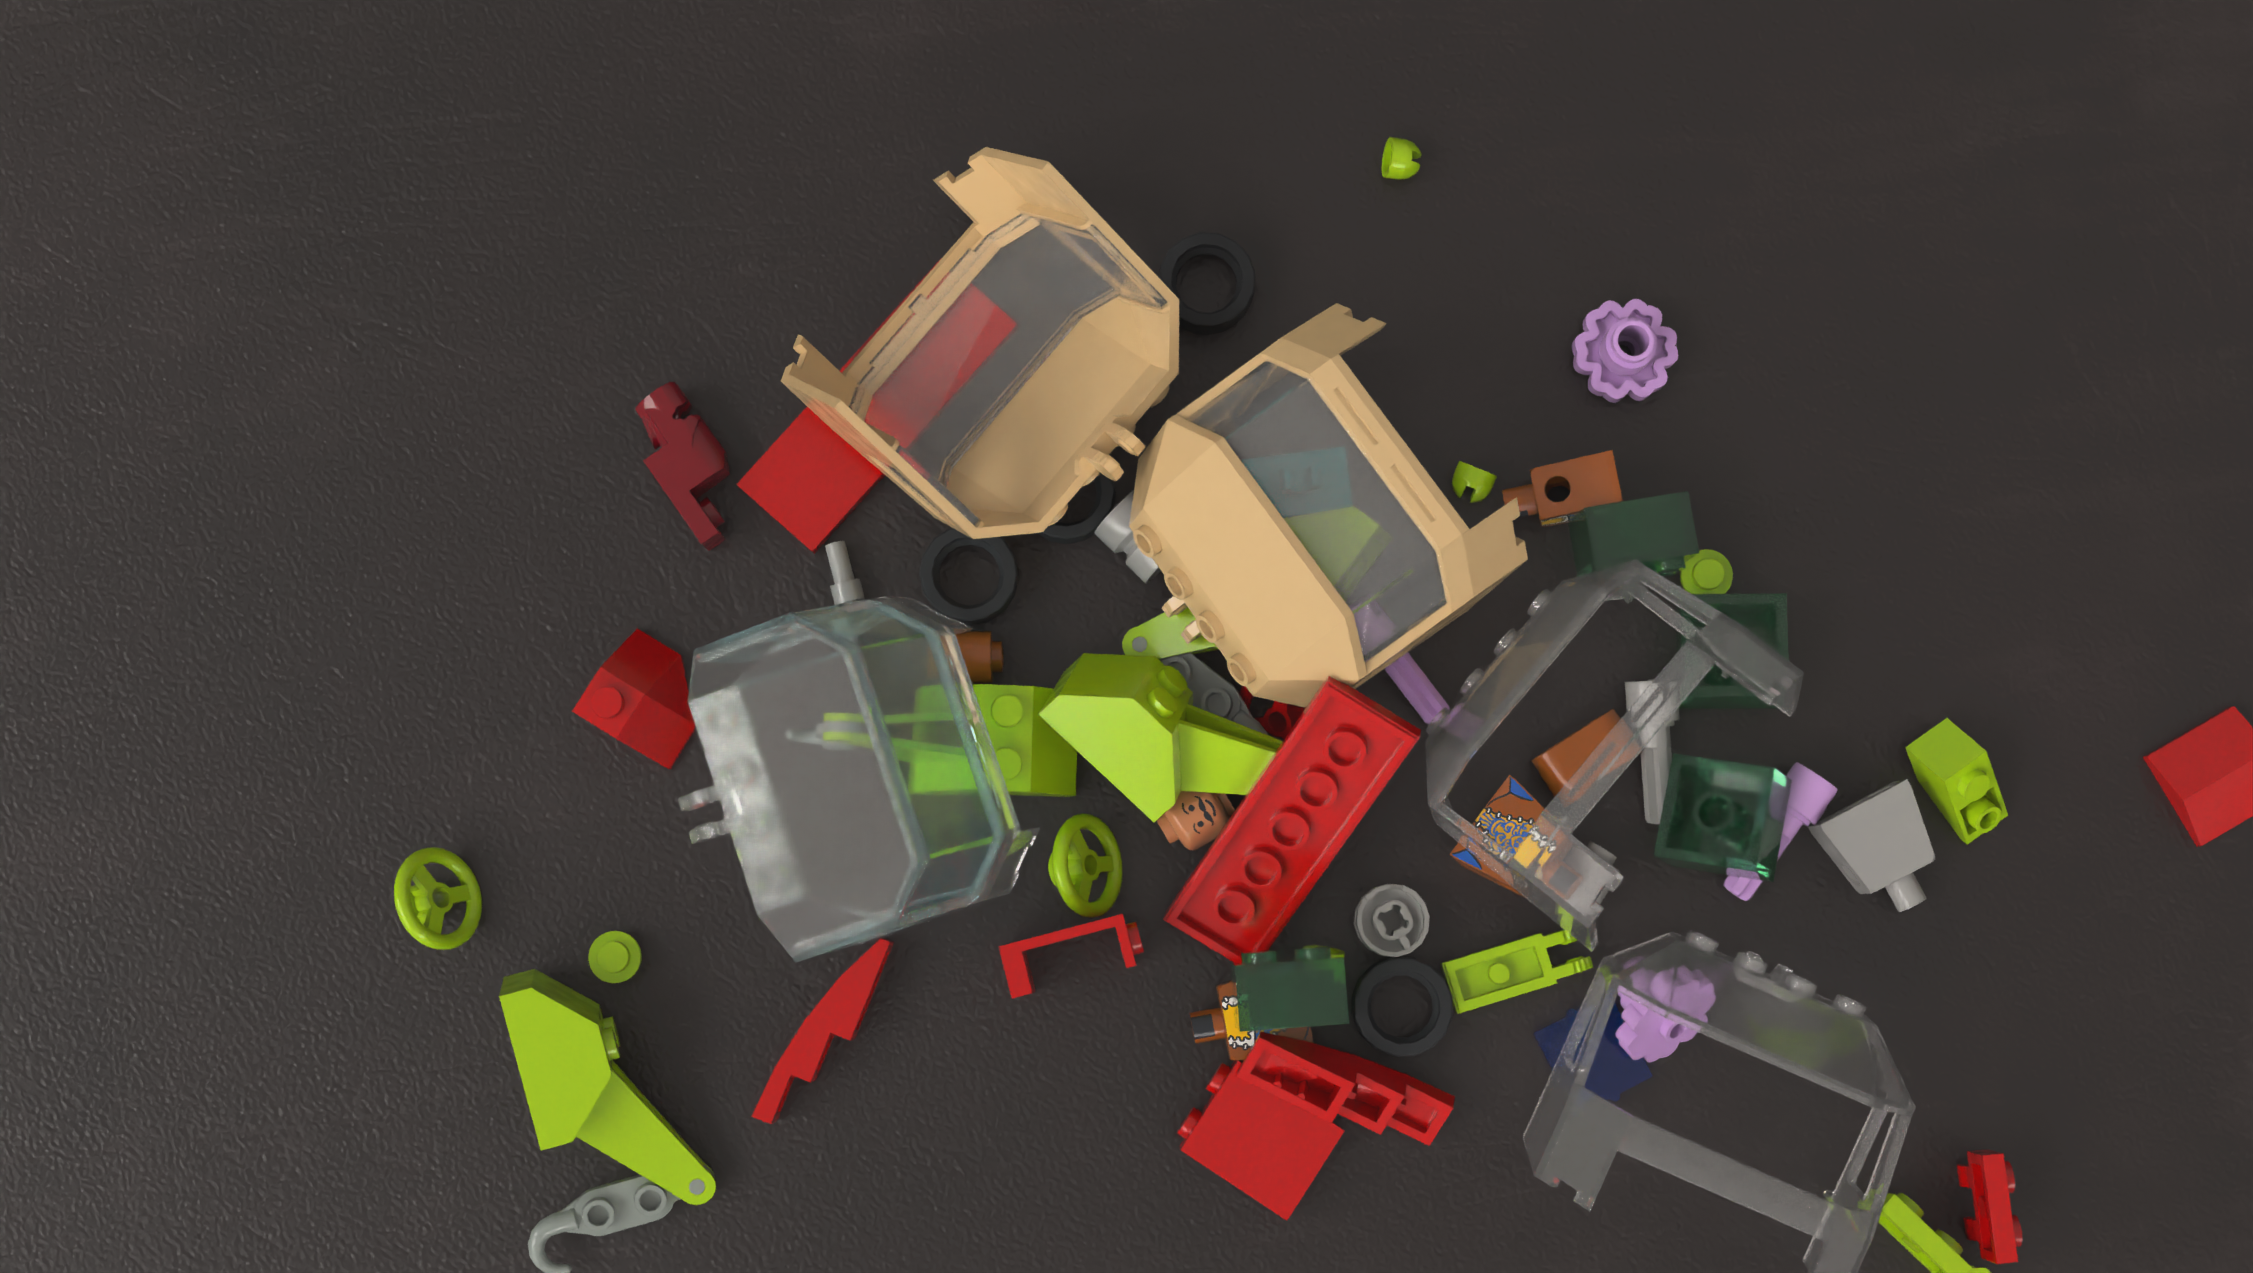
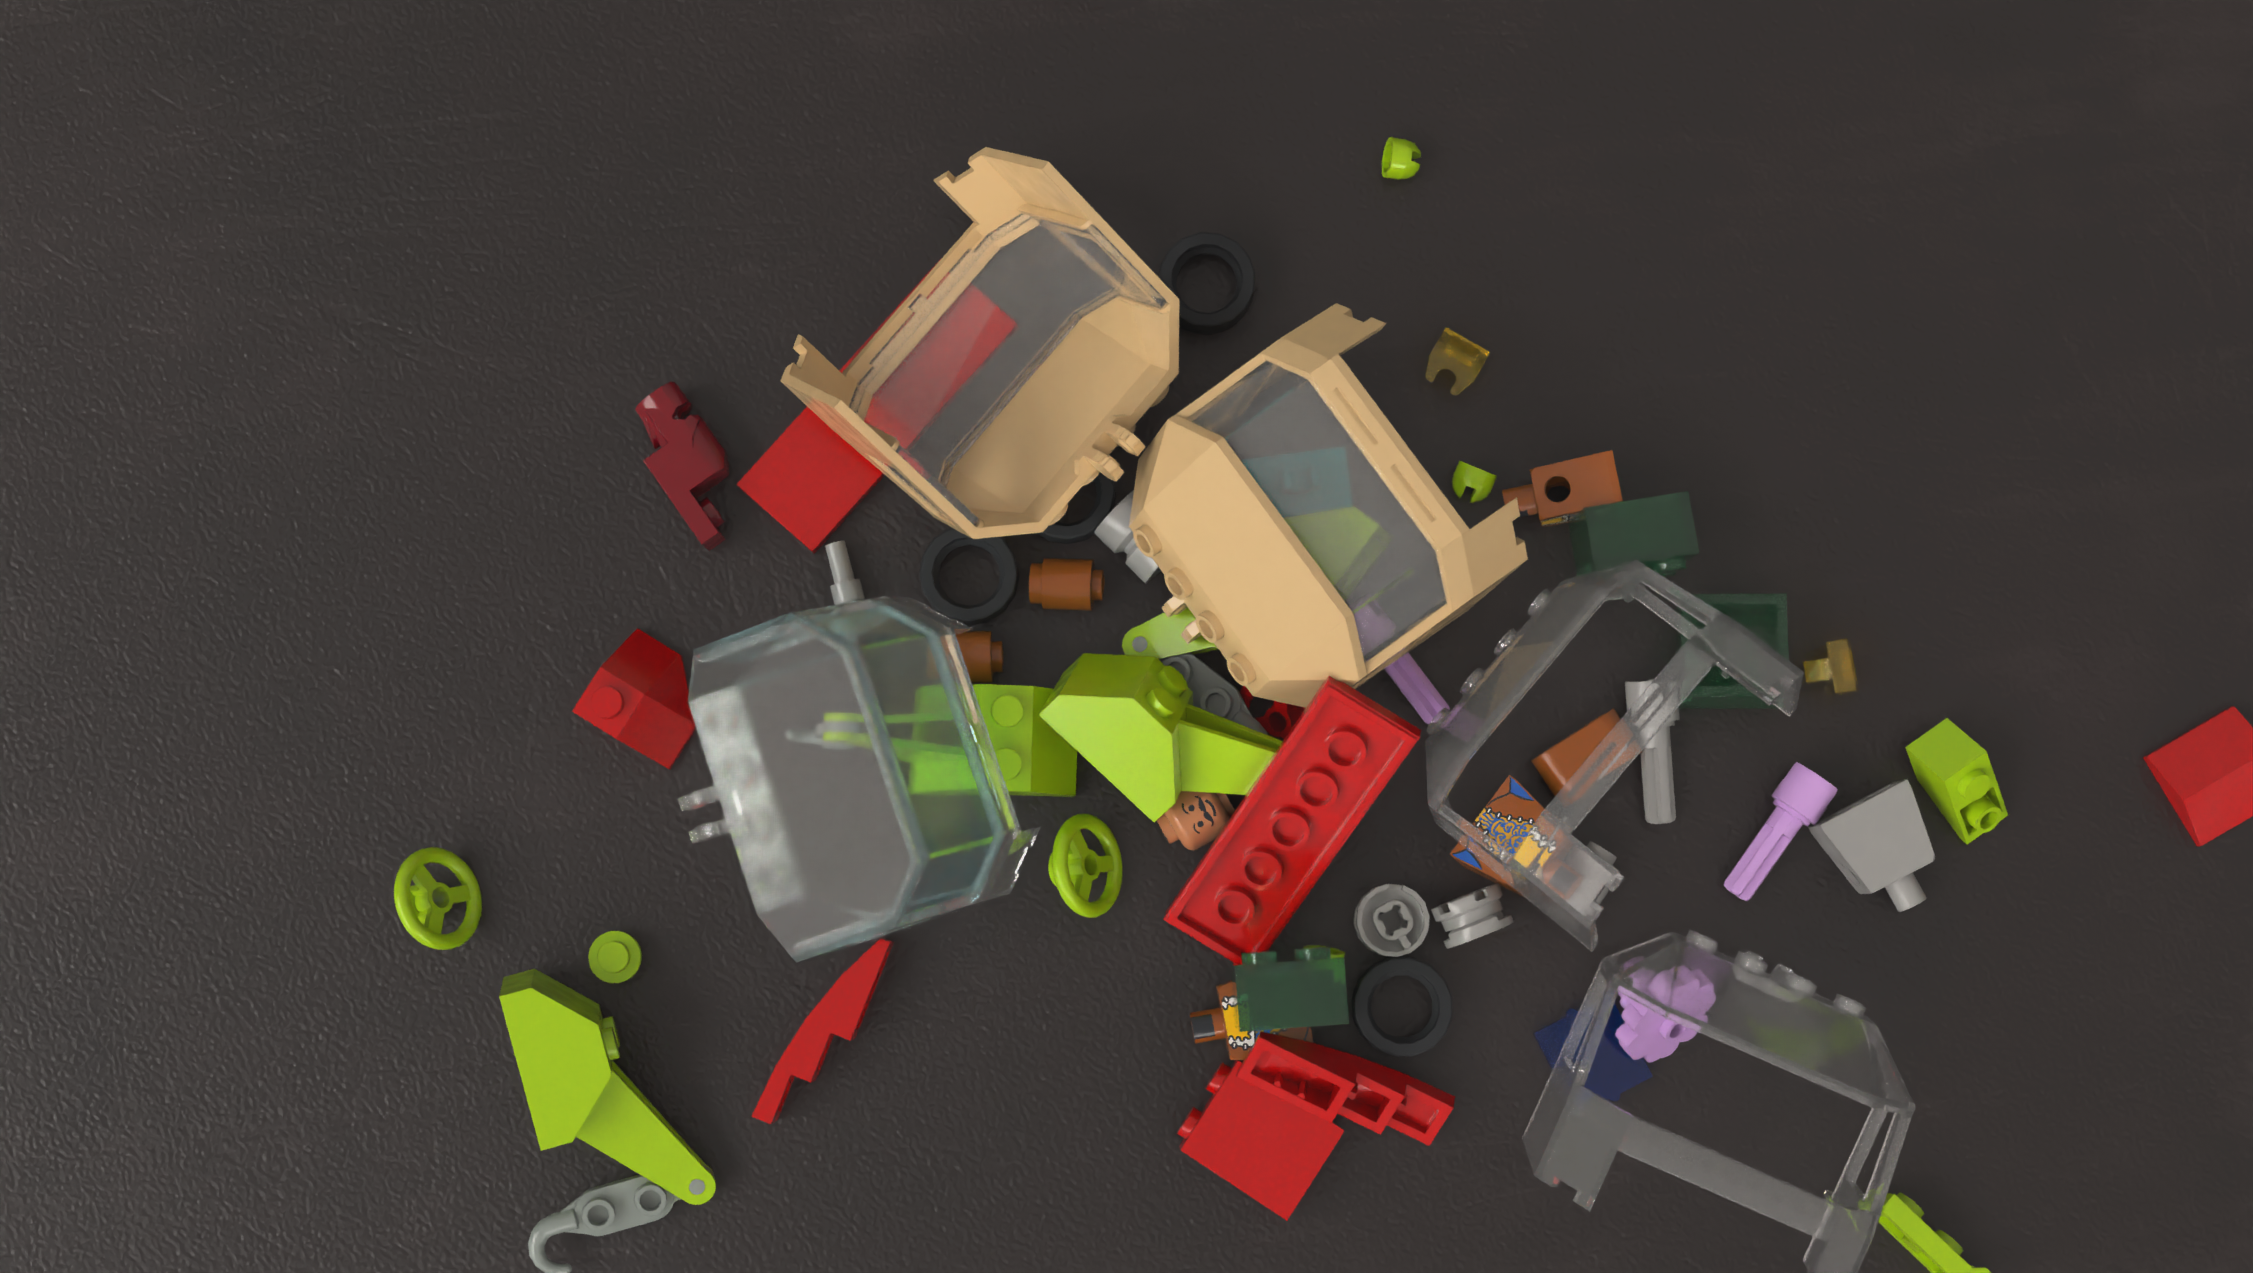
(1016, 961): red panel -> none
(1066, 584): none -> dark orange brick
(1457, 355): none -> clear yellow tile
(1472, 915): none -> light grey wheel
(1508, 970): lime hinge -> none
(1612, 370): lavender plant -> none
(1707, 573): lime plate -> none
(1723, 817): clear green brick -> none
(1837, 667): none -> clear yellow tile
(1994, 1224): red plate -> none

